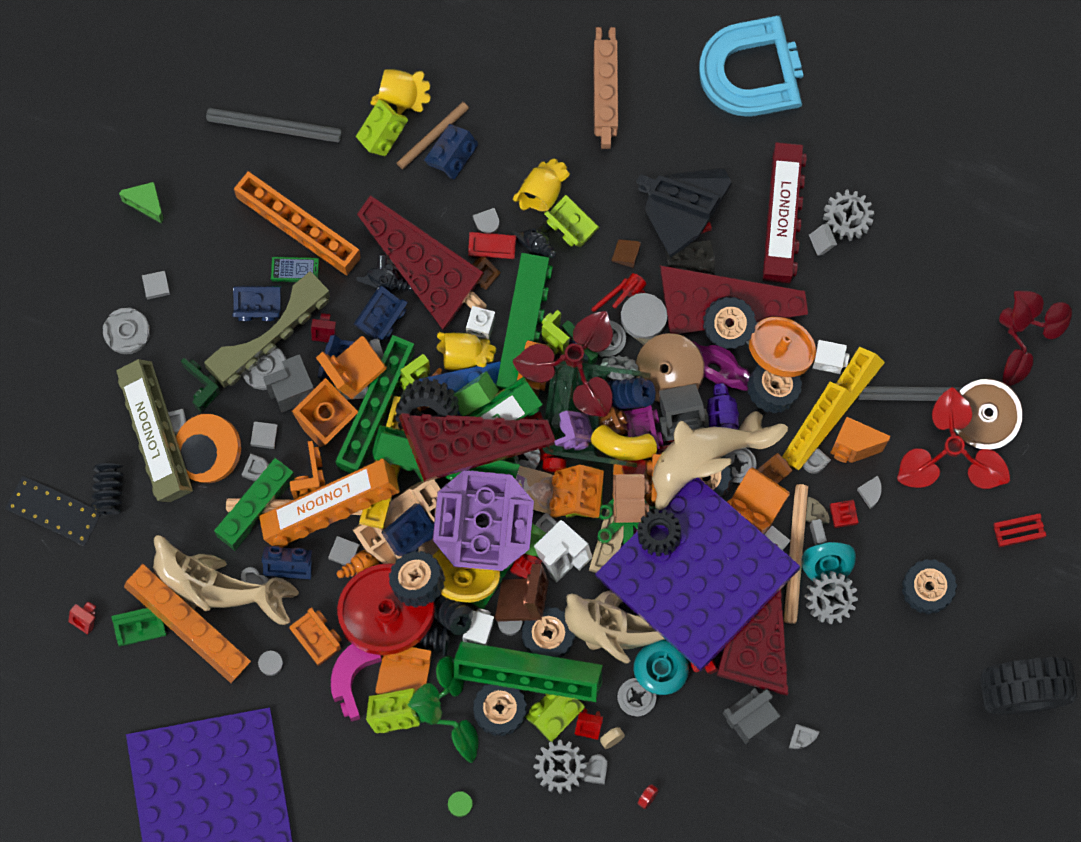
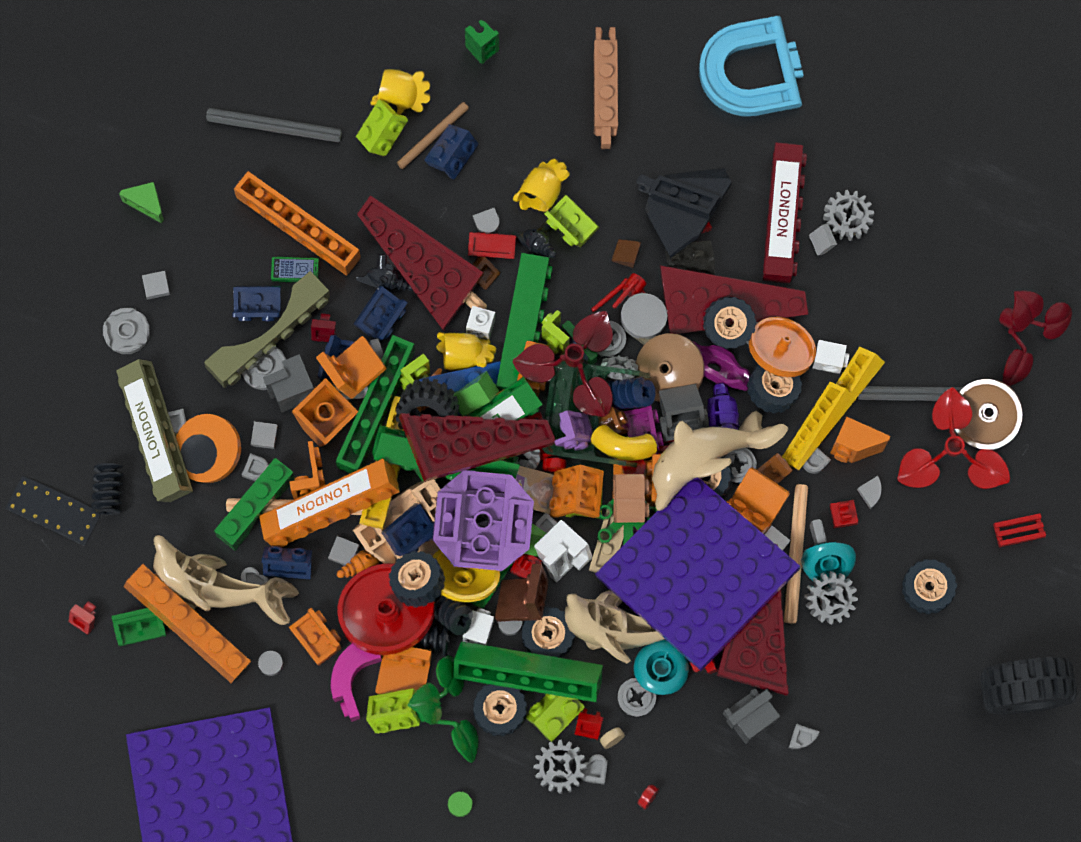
(206, 395): dark green bracket -> none
(482, 44): none -> green hinge
(655, 519): black tyre -> none
(816, 511): dark tan tile -> none

